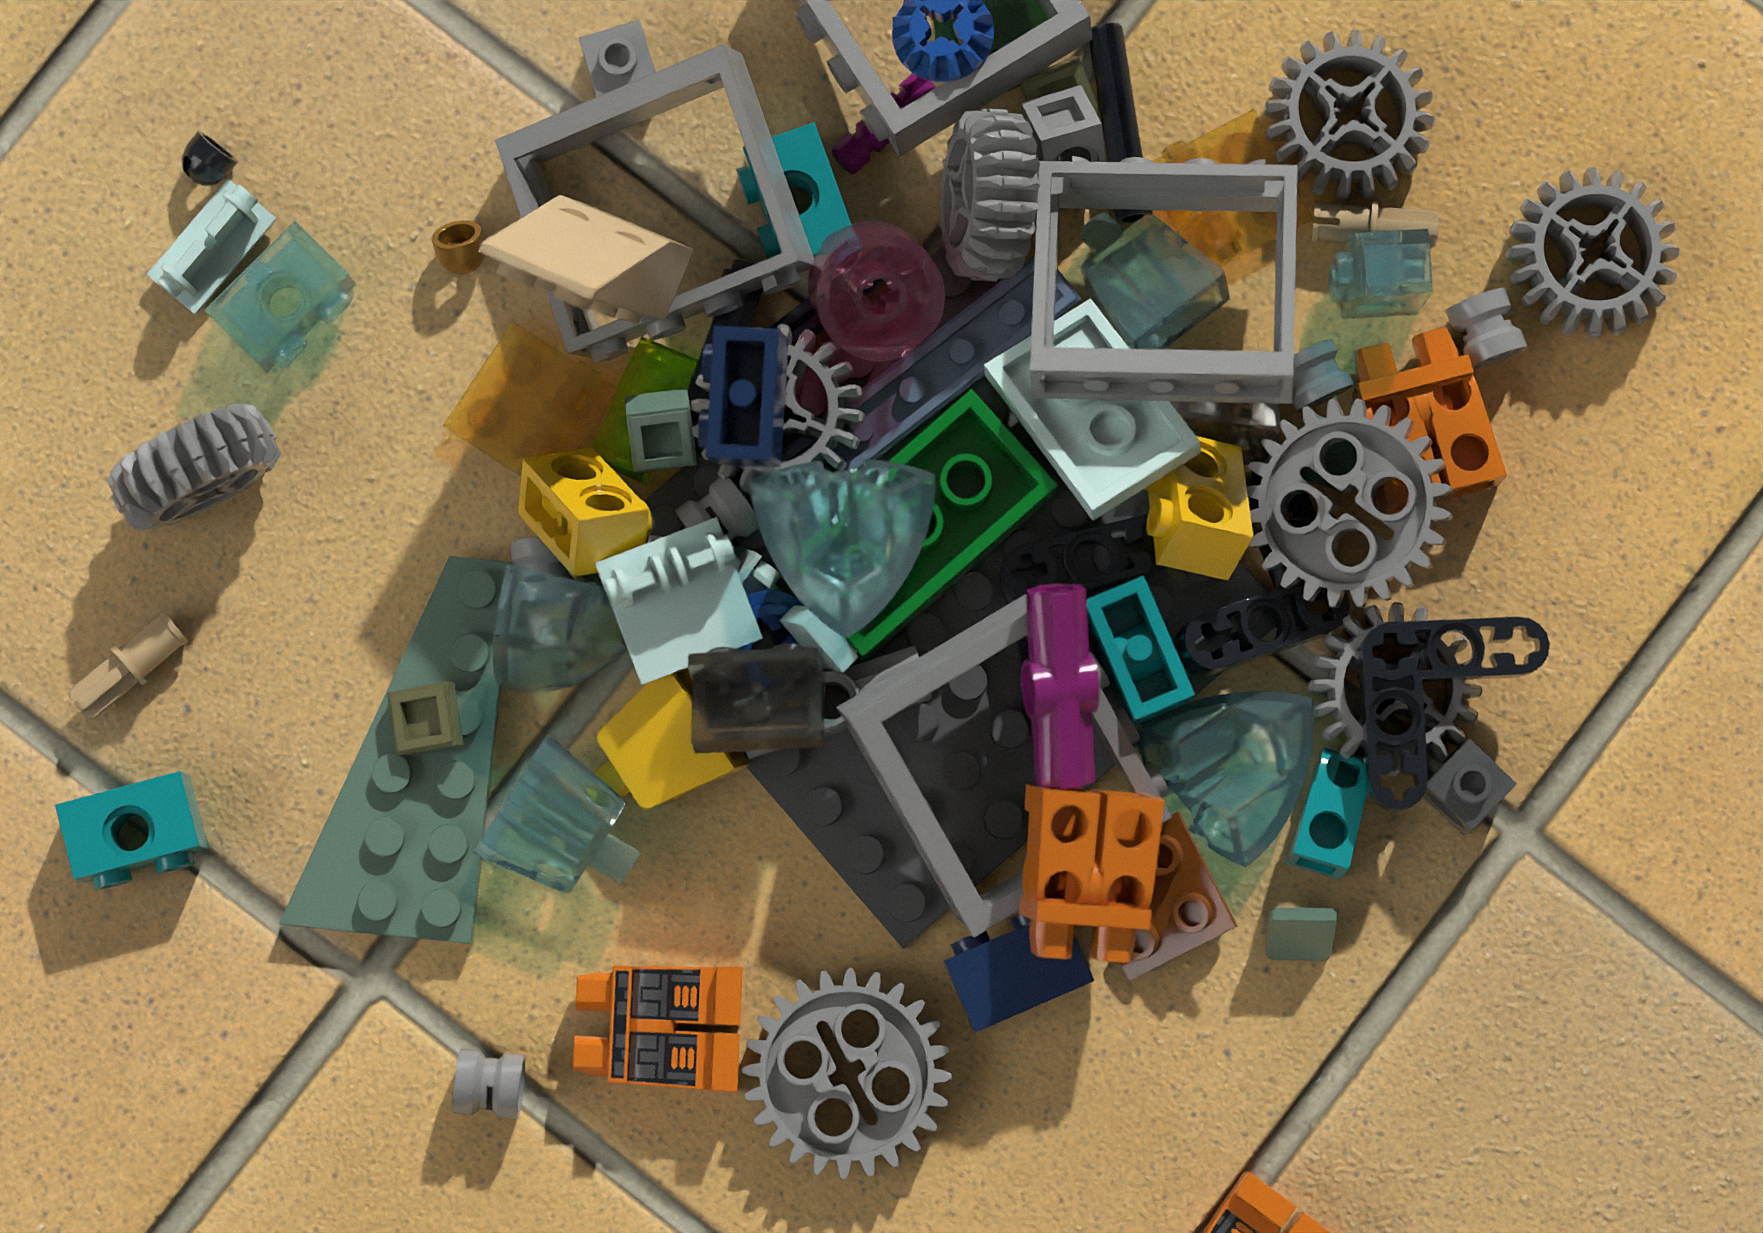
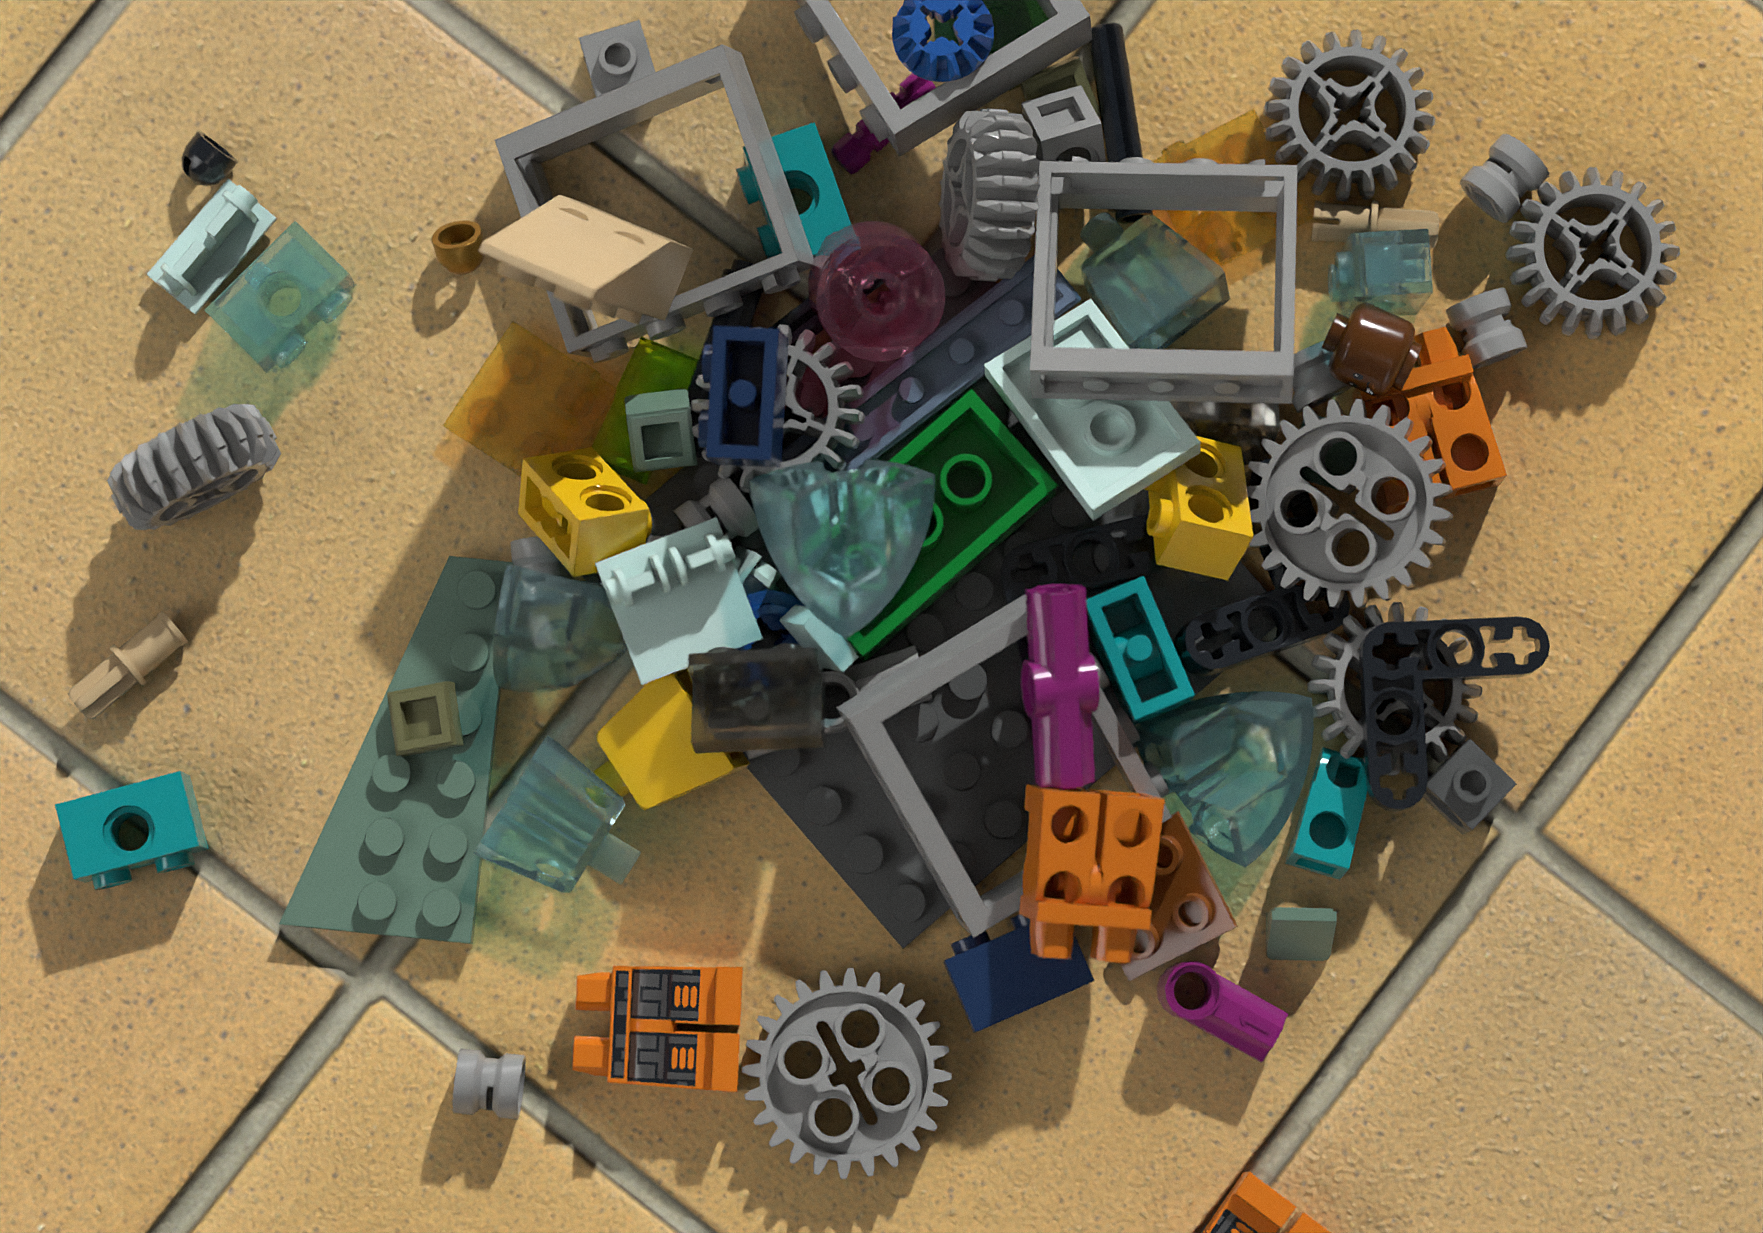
(1225, 1011): none -> magenta piece
(1371, 349): none -> reddish brown head
(1504, 178): none -> light grey wheel

